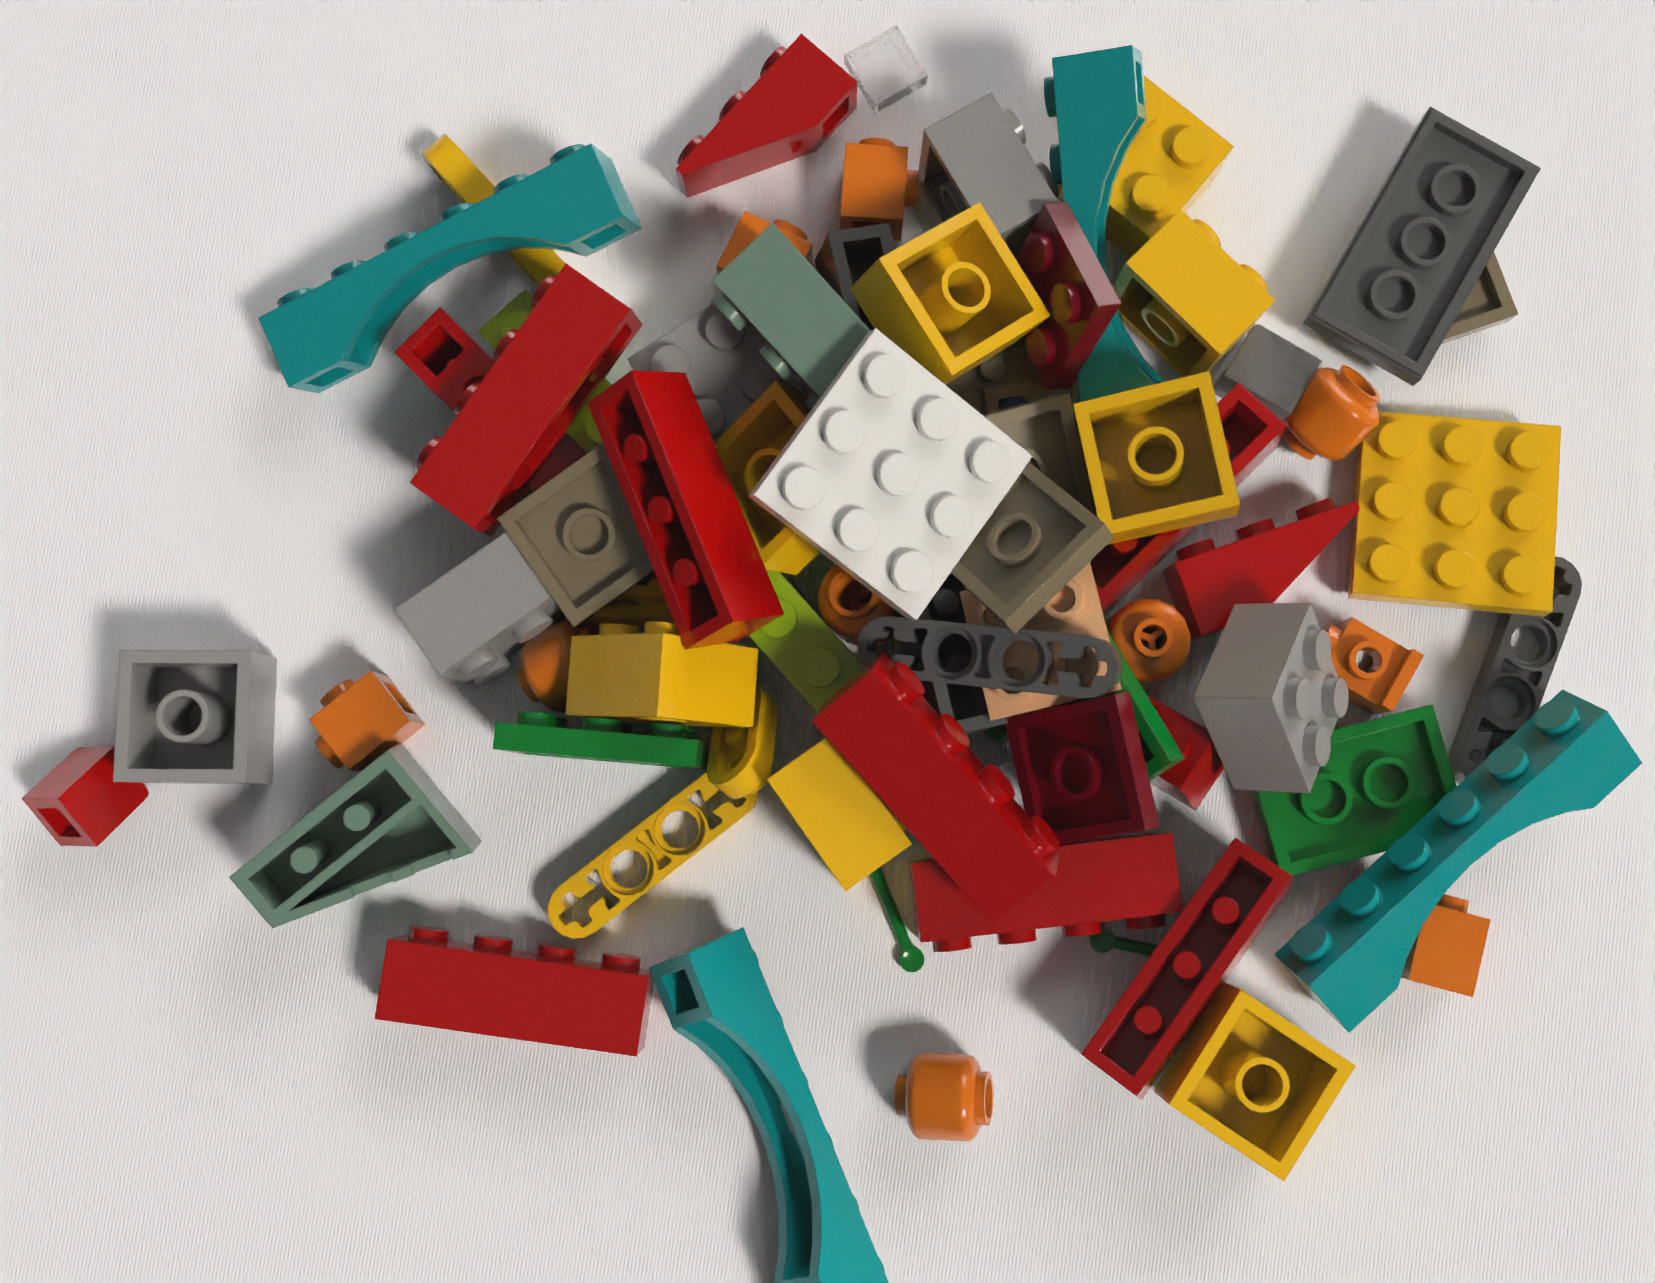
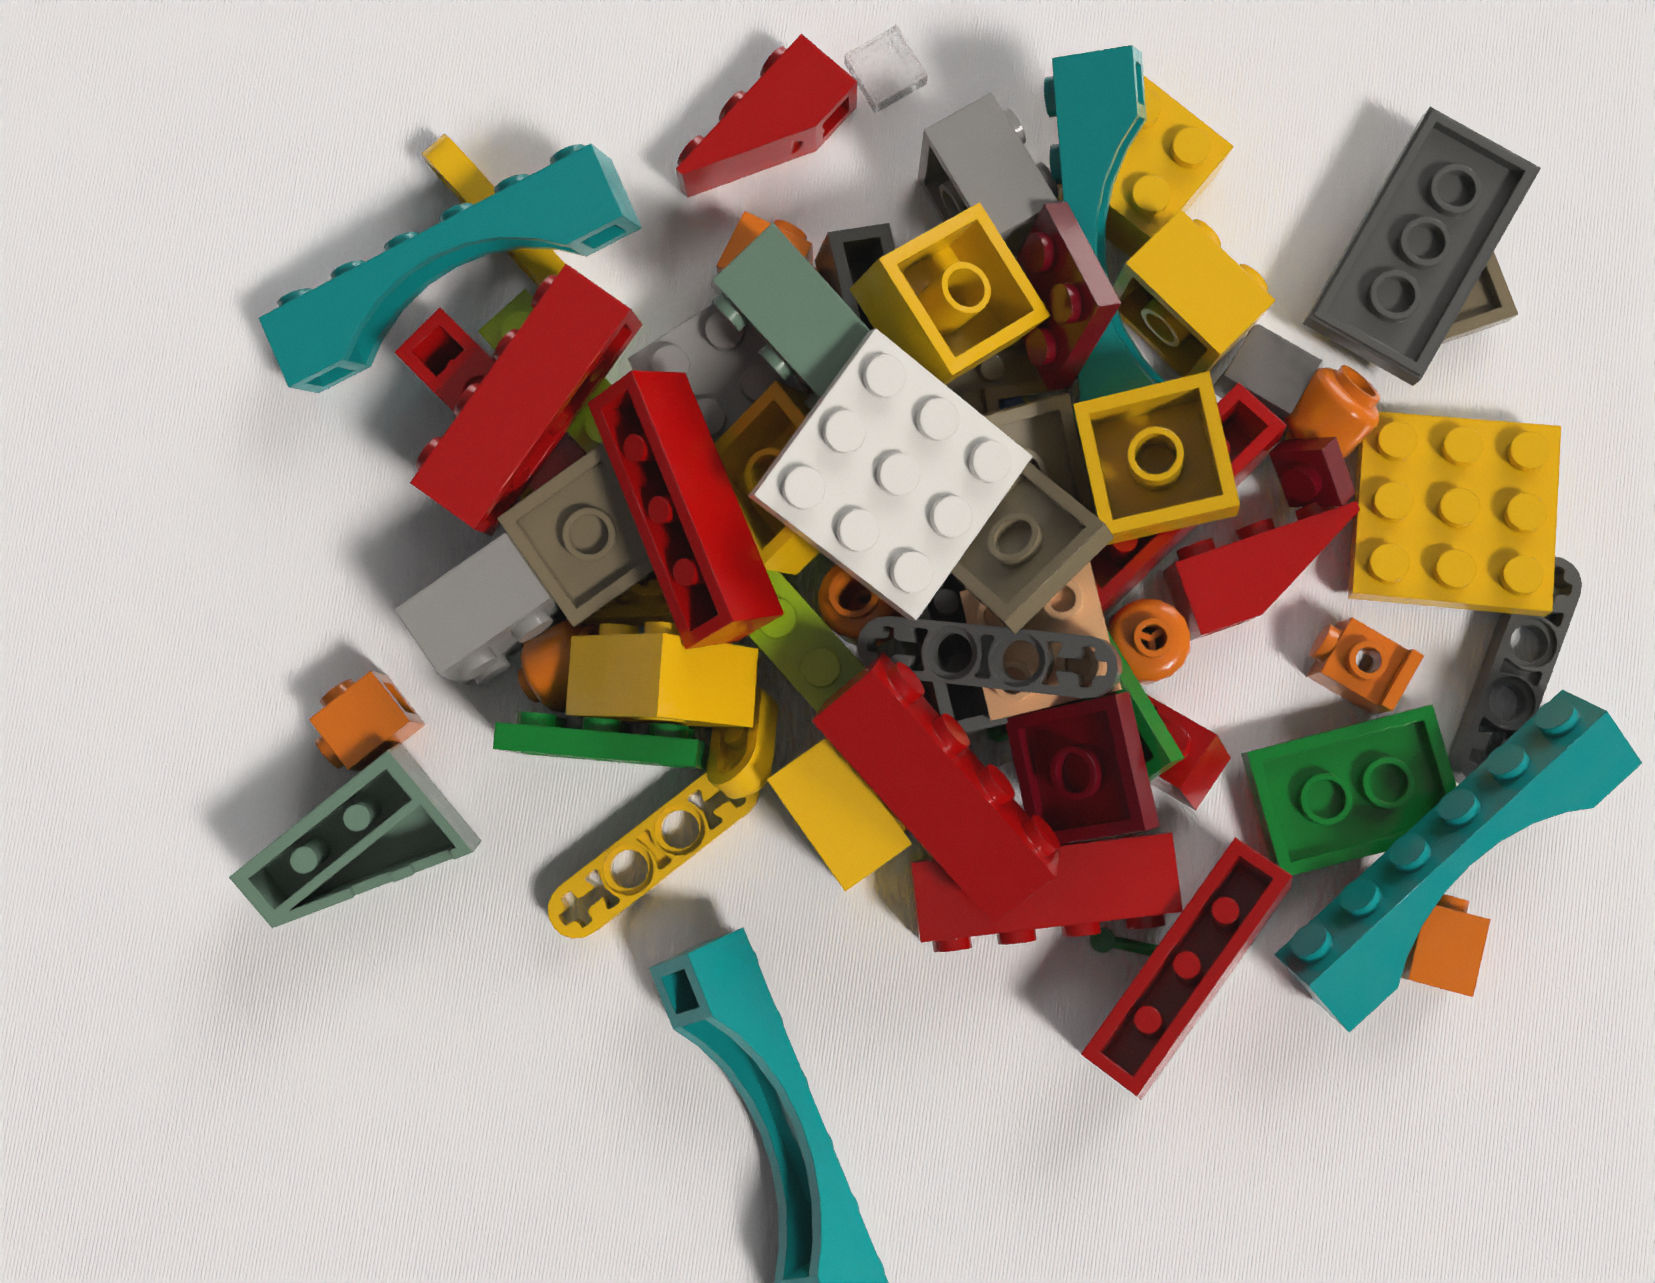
(81, 800): red panel -> none
(195, 717): light grey brick -> none
(515, 992): red brick -> none
(877, 185): orange brick -> none
(910, 957): green hinge -> none
(945, 1096): orange head -> none
(1254, 1080): yellow brick -> none
(1272, 697): light grey brick -> none
(1312, 472): none -> dark red plate

